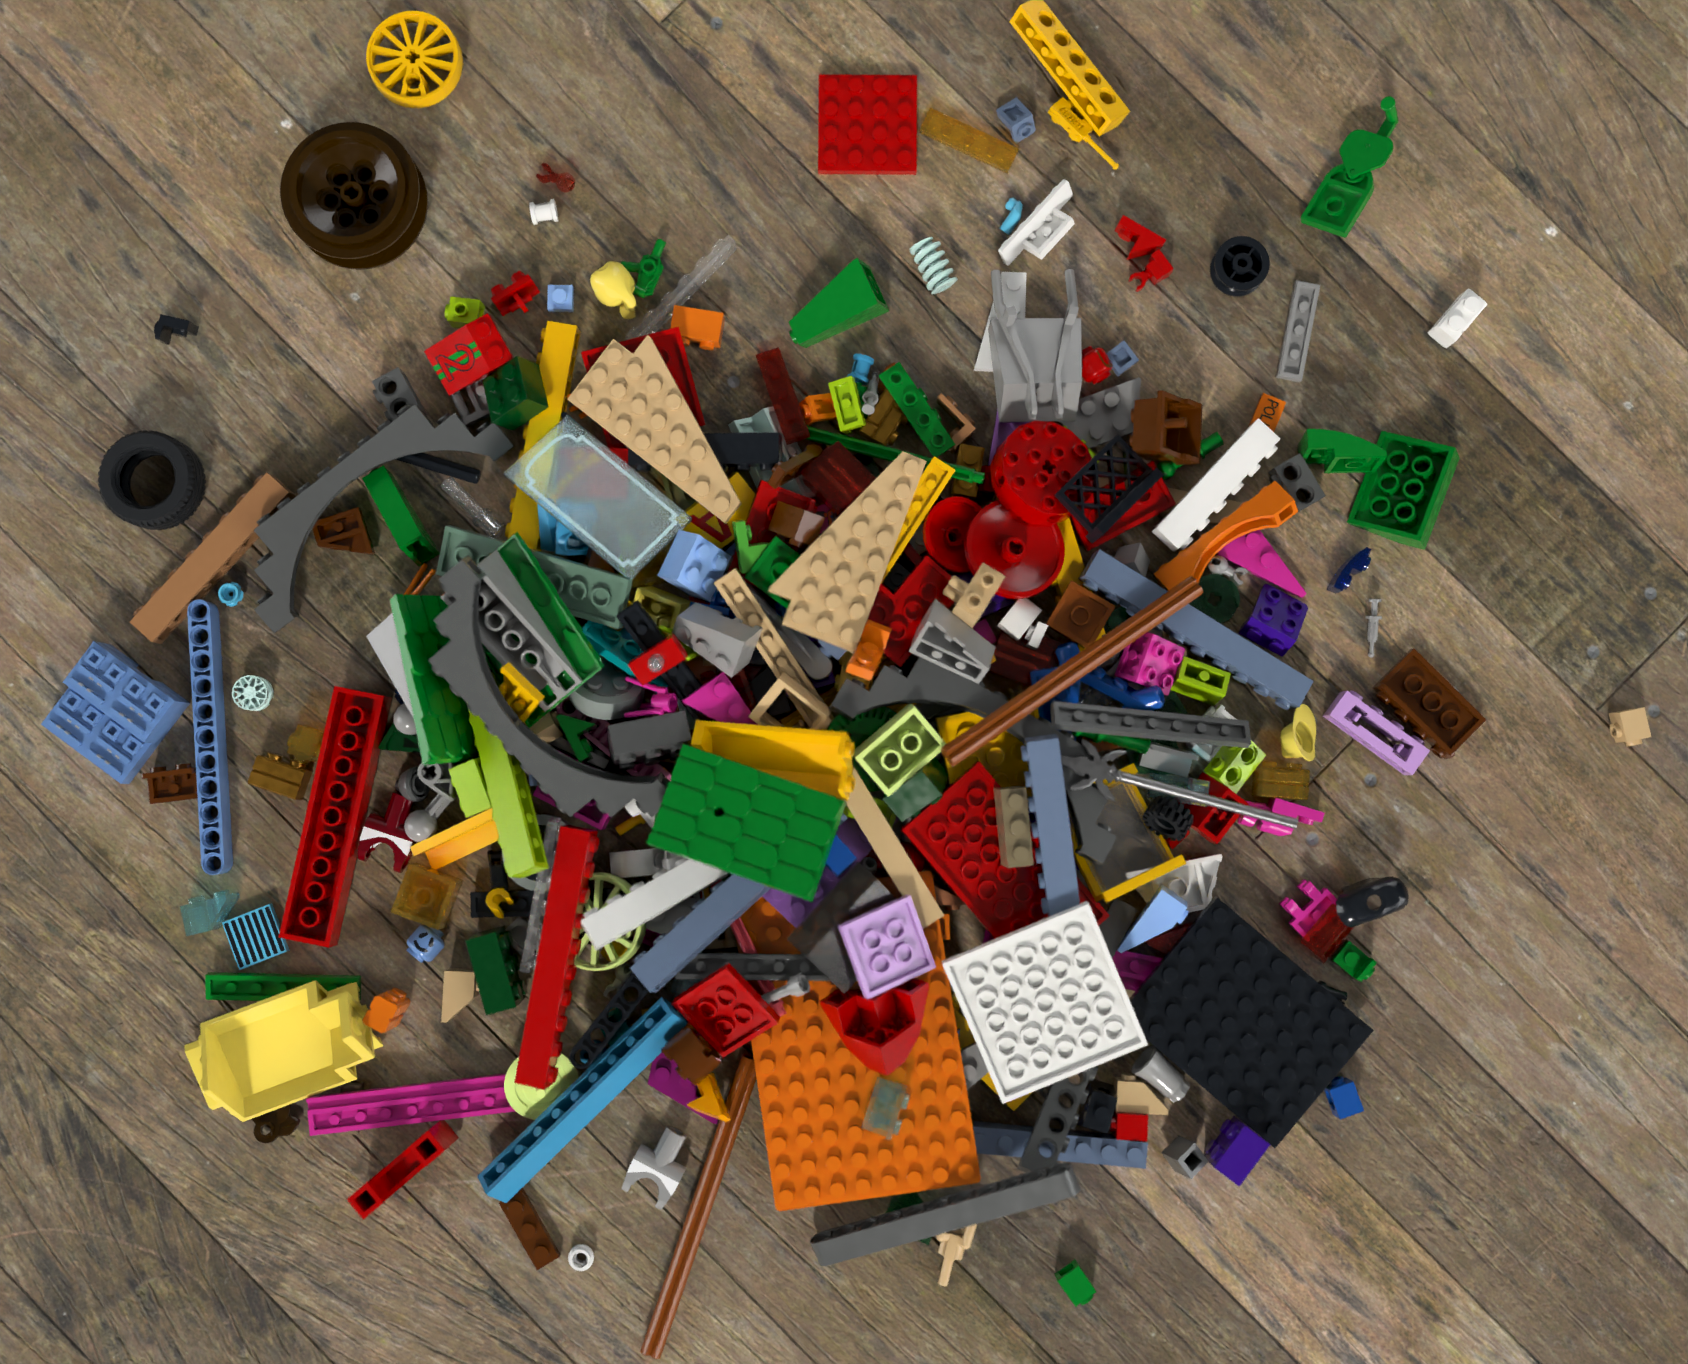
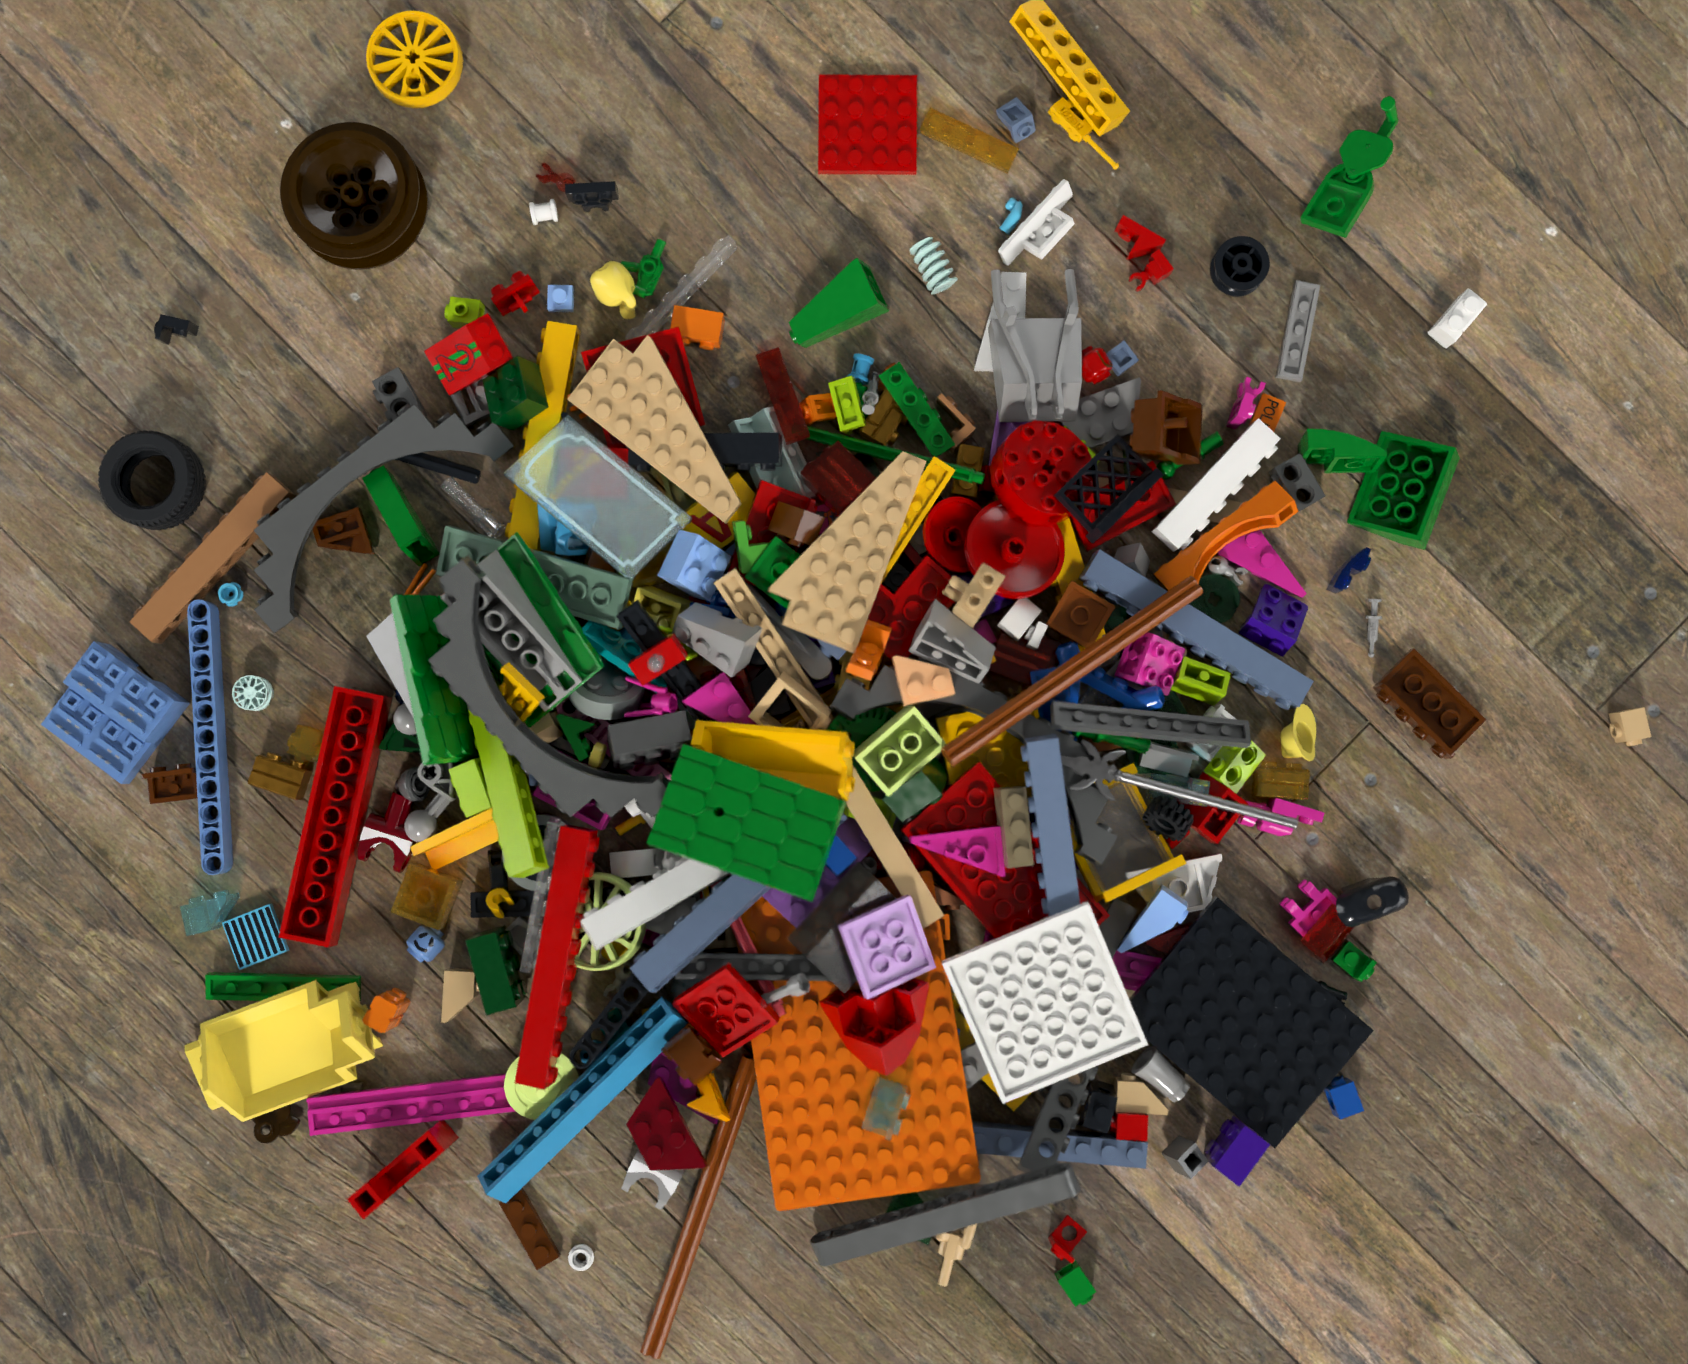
(592, 194): none -> black plate
(597, 755): none -> light yellow tile
(663, 1133): none -> dark red wing
(790, 469): reddish brown hinge -> none
(921, 681): none -> light nougat wing
(972, 846): none -> dark pink wing
(1062, 1247): none -> red bracket
(1244, 406): none -> dark pink plate
(1410, 756): lavender brick -> none

